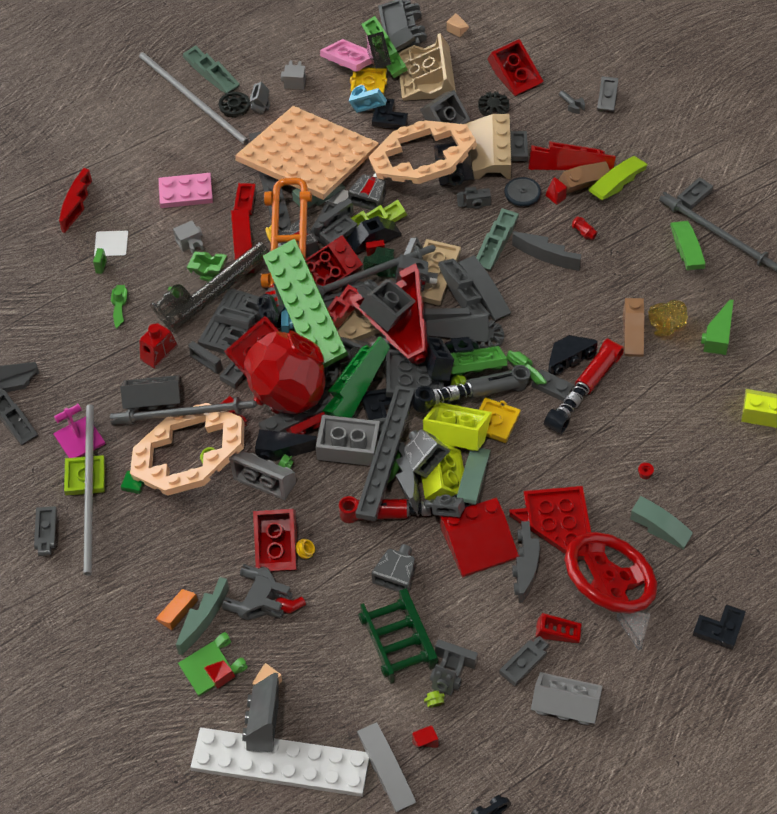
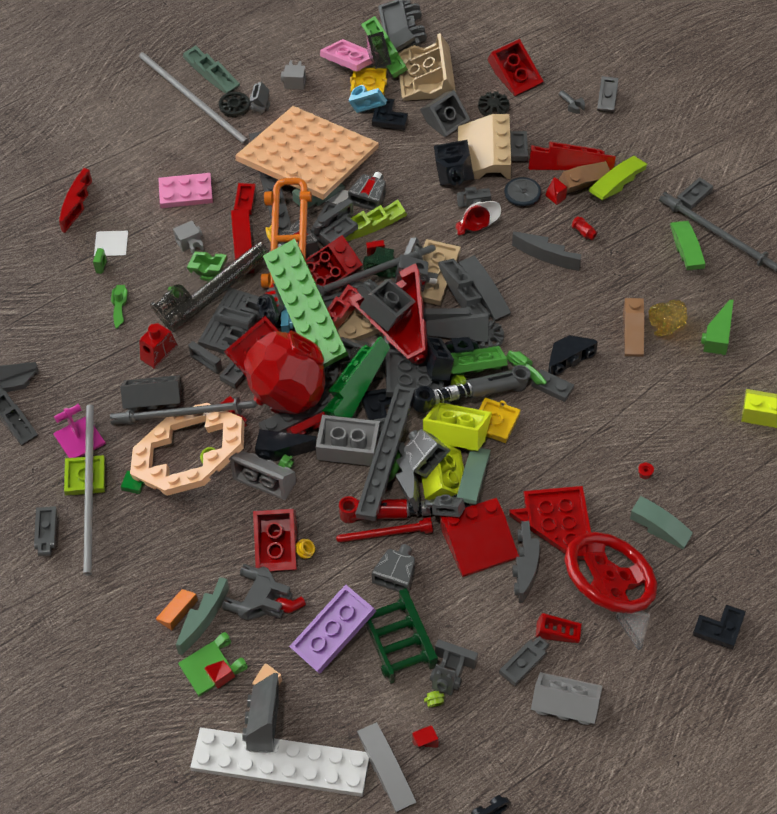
(332, 629): none -> medium lavender plate
(372, 230): black slope -> none
(404, 171): light nougat plate -> none
(423, 526): none -> red piece
(457, 25): light nougat slope -> none
(479, 216): none -> red hair
(497, 238): sand green slope -> none
(609, 353): piece -> none

